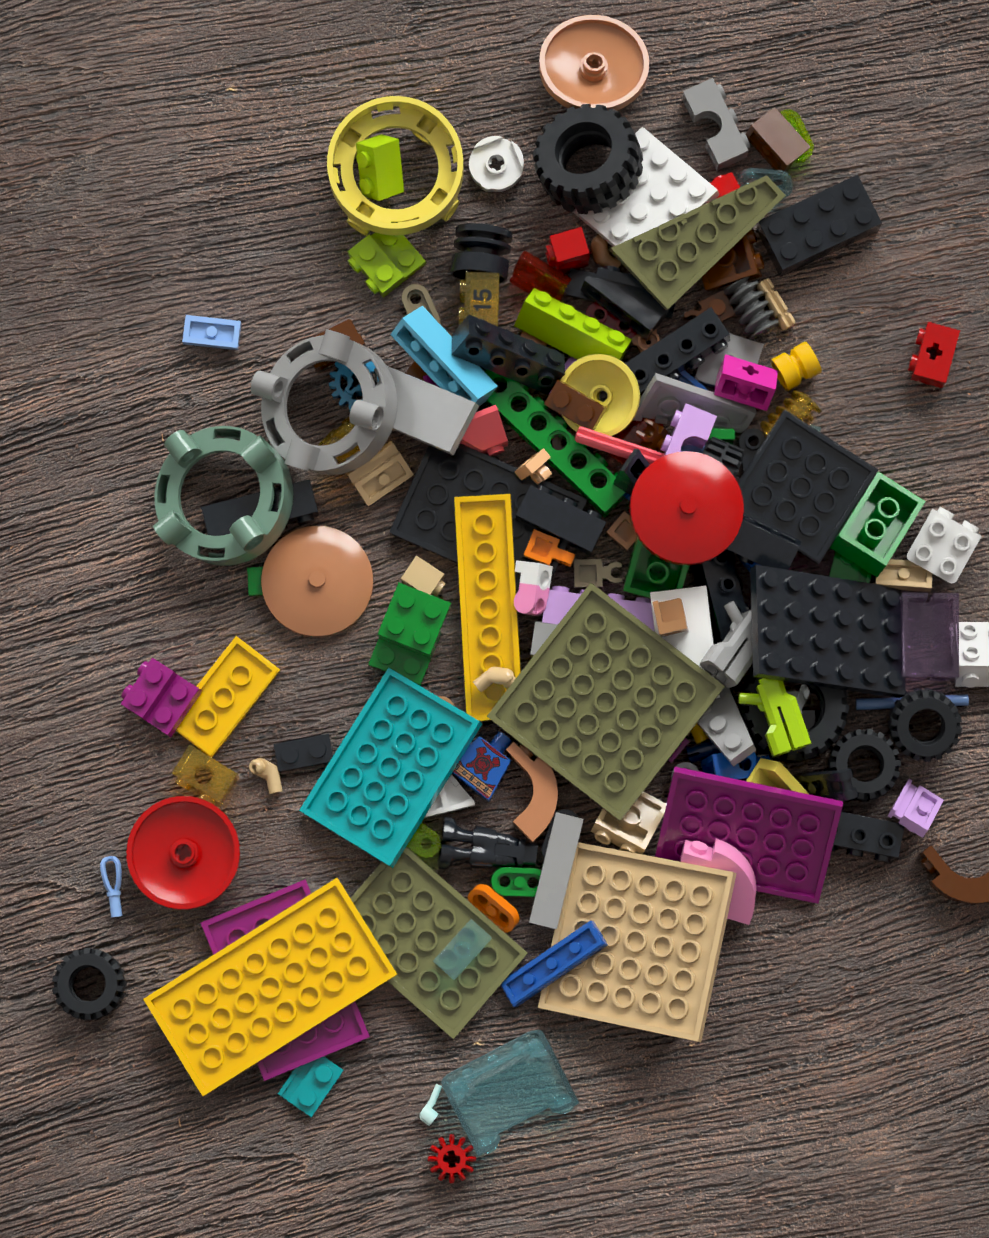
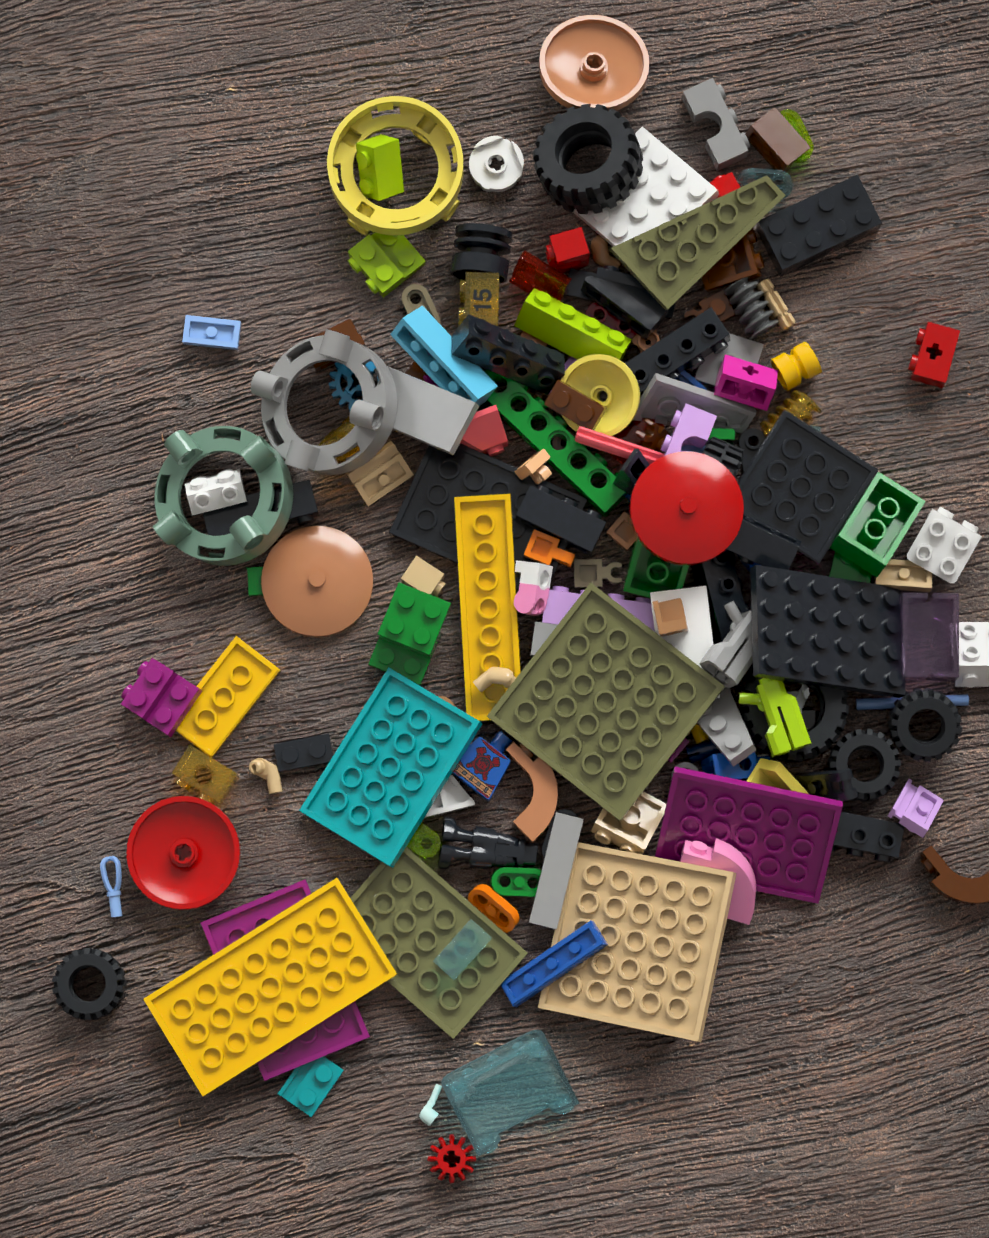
(215, 491): none -> white plate

